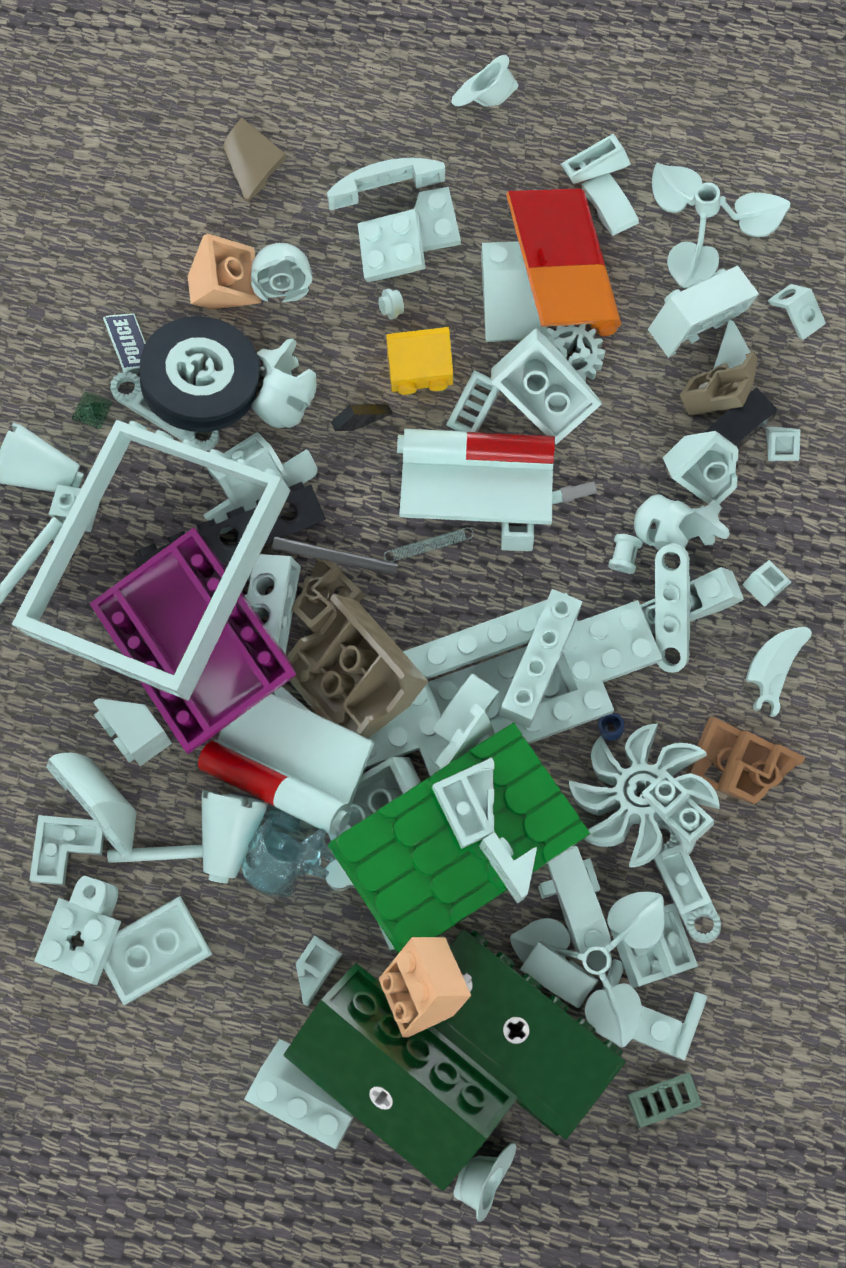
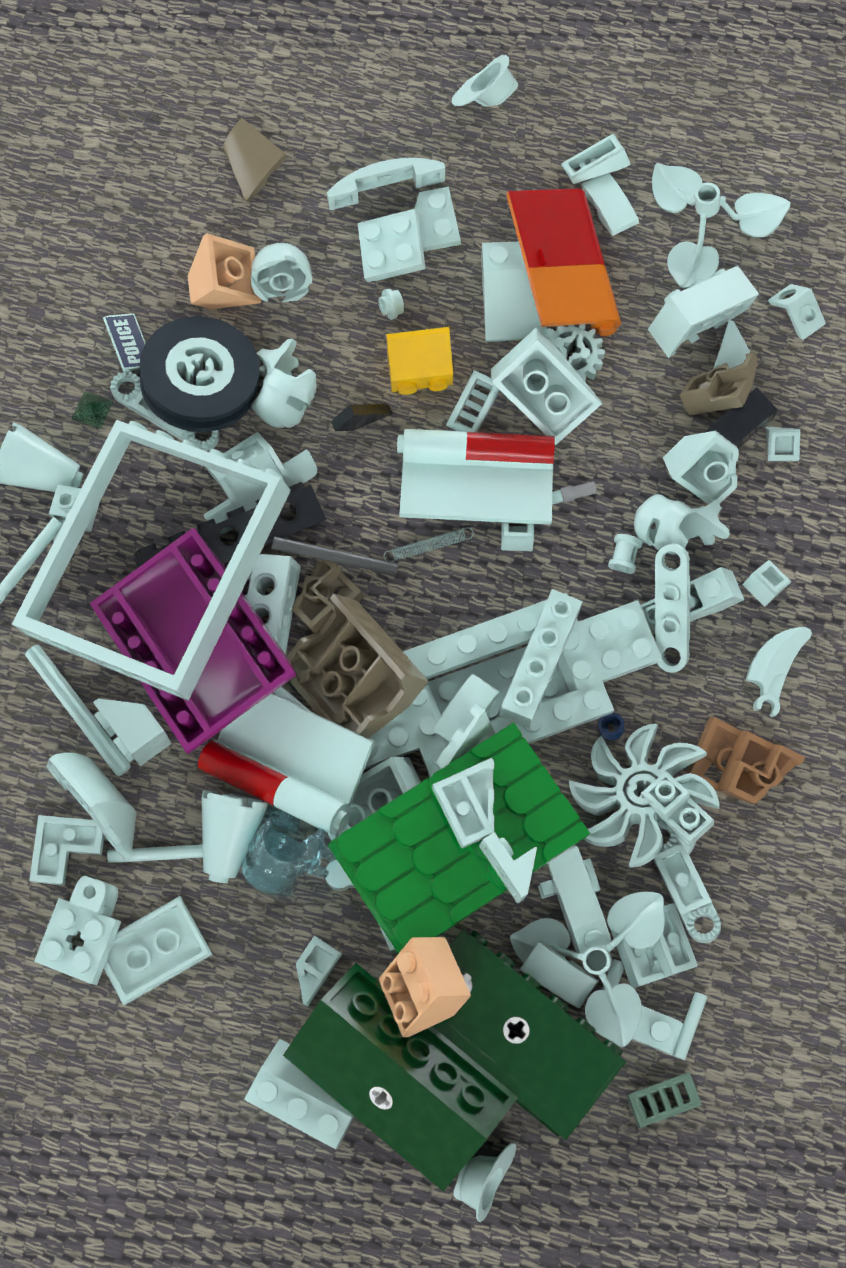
(78, 710): none -> light aqua axle

